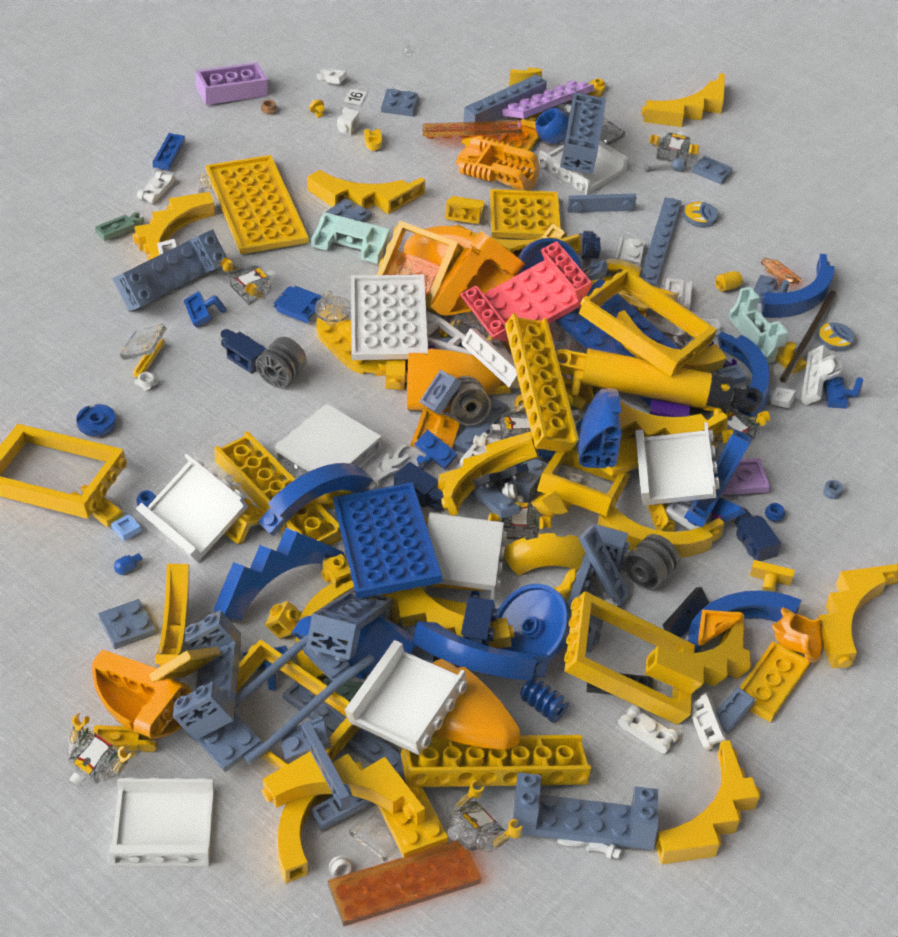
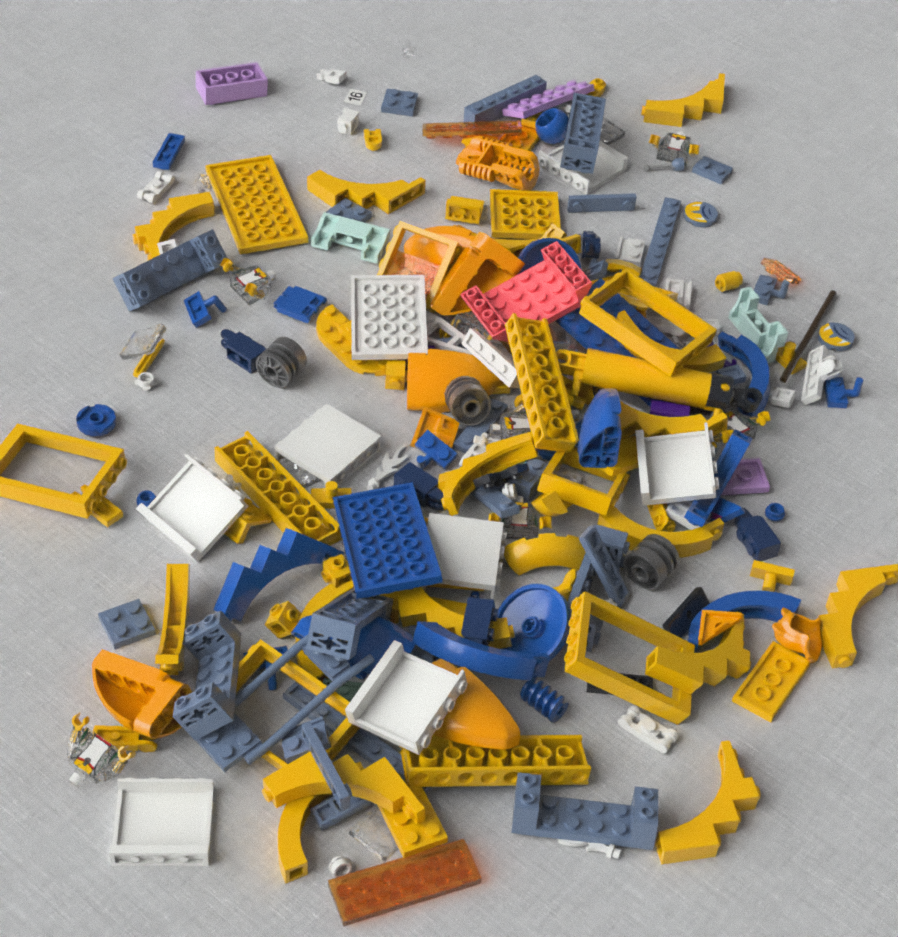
(119, 226): sand green plate -> none
(126, 527): light blue plate -> none
(127, 563): blue cylinder -> none
(185, 664): yellow tile -> none
(269, 107): medium nougat plate -> none
(309, 487): blue arch -> none
(318, 107): yellow plate -> none
(332, 308): clear plate -> none
(440, 392): sand blue plate -> none
(476, 827): clear torso -> none
(519, 75): yellow slope -> none
(706, 721): white plate -> none
(734, 709): sand blue plate -> none
(802, 300): blue arch -> none
(833, 489): sand blue bush -> none

